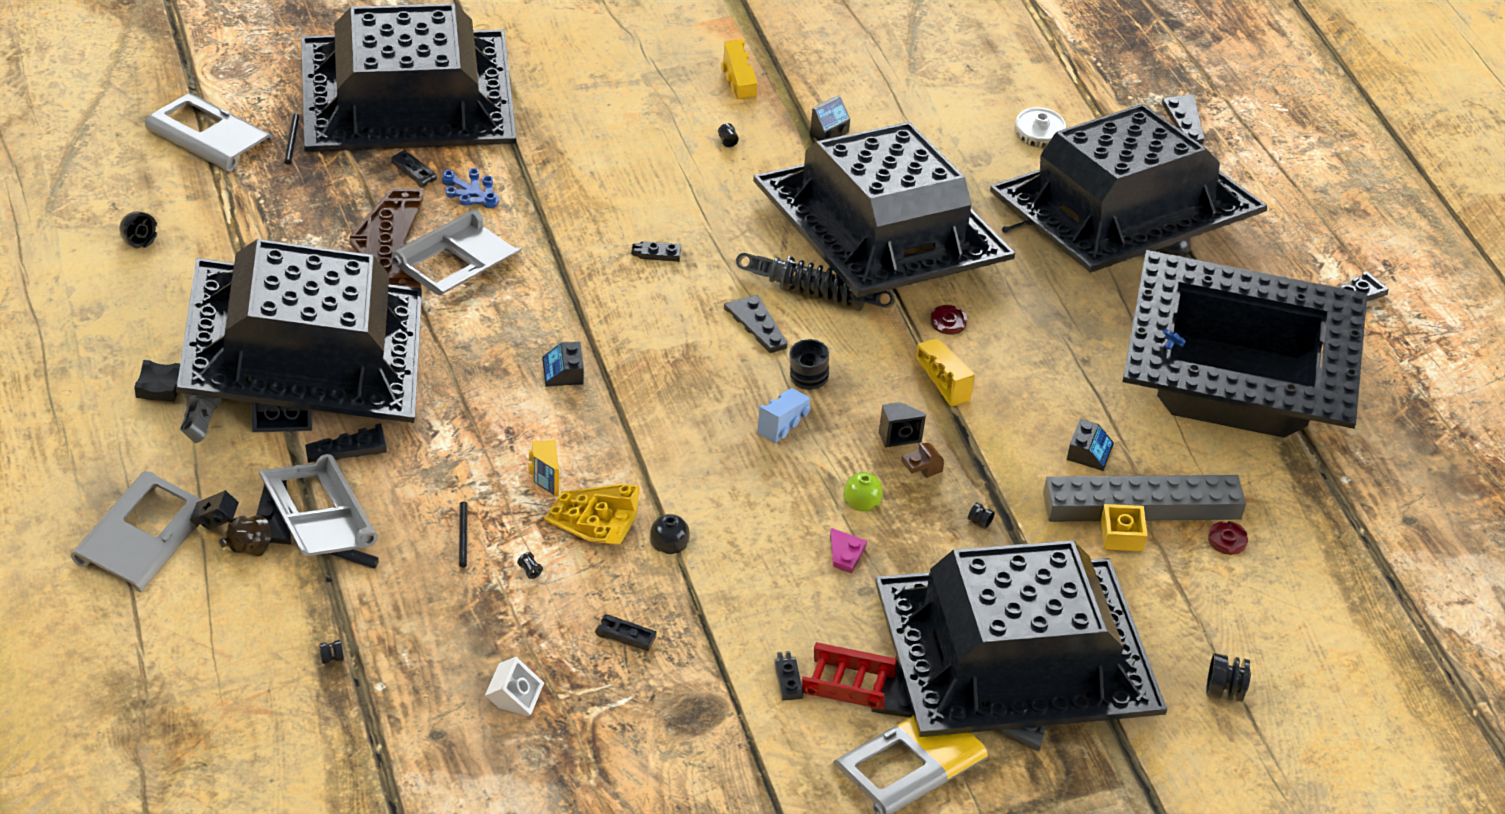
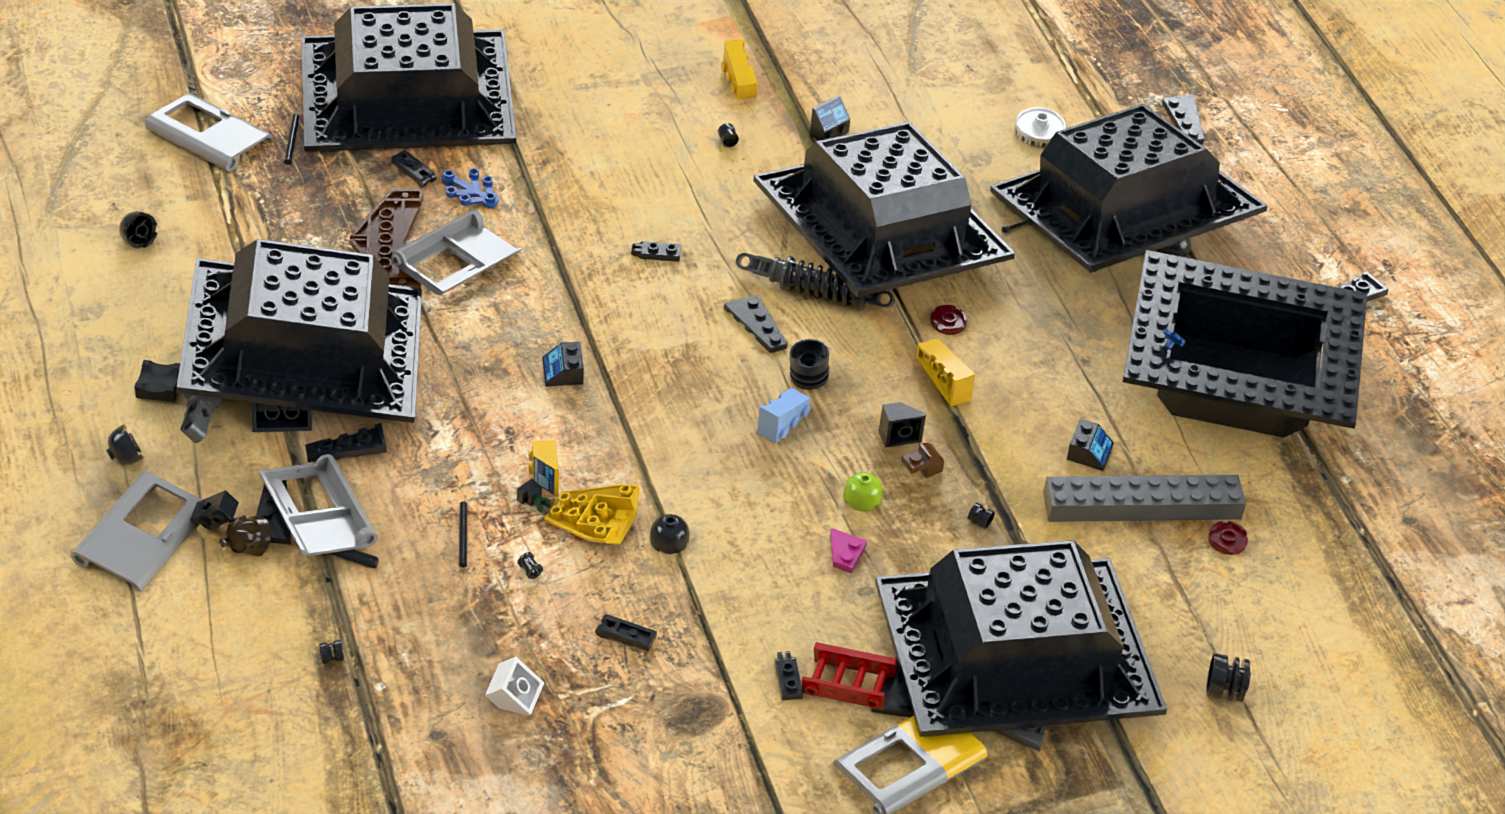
(123, 446): none -> black cylinder
(532, 494): none -> black piece
(1123, 527): yellow brick -> none

